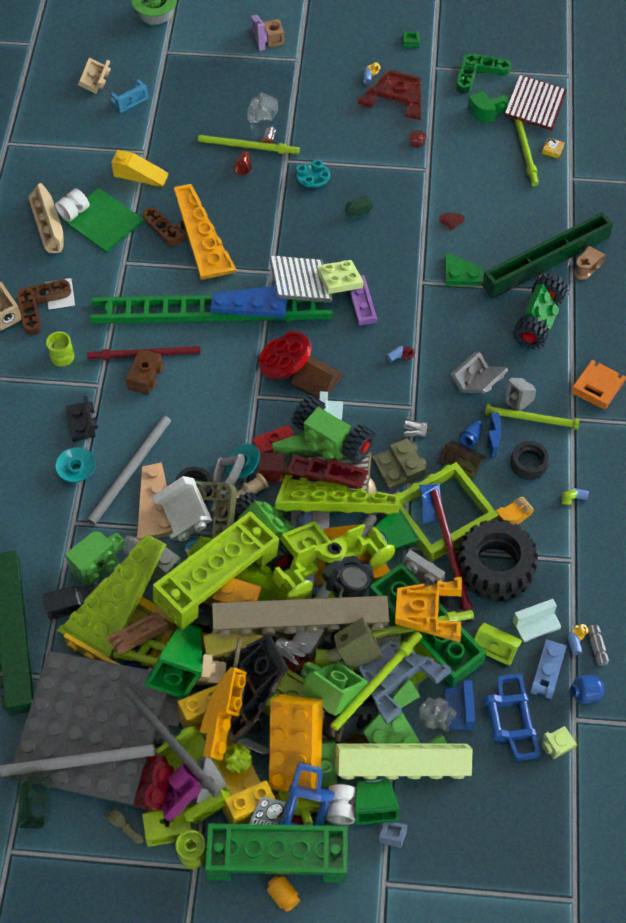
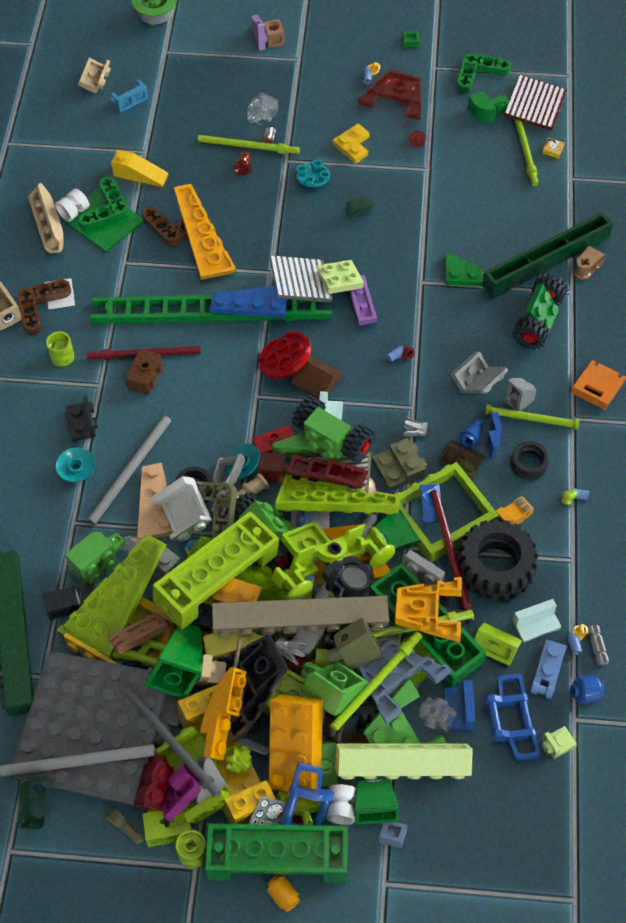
(111, 209): none -> green beam
(350, 142): none -> yellow plate
(451, 220): clear red tile -> none

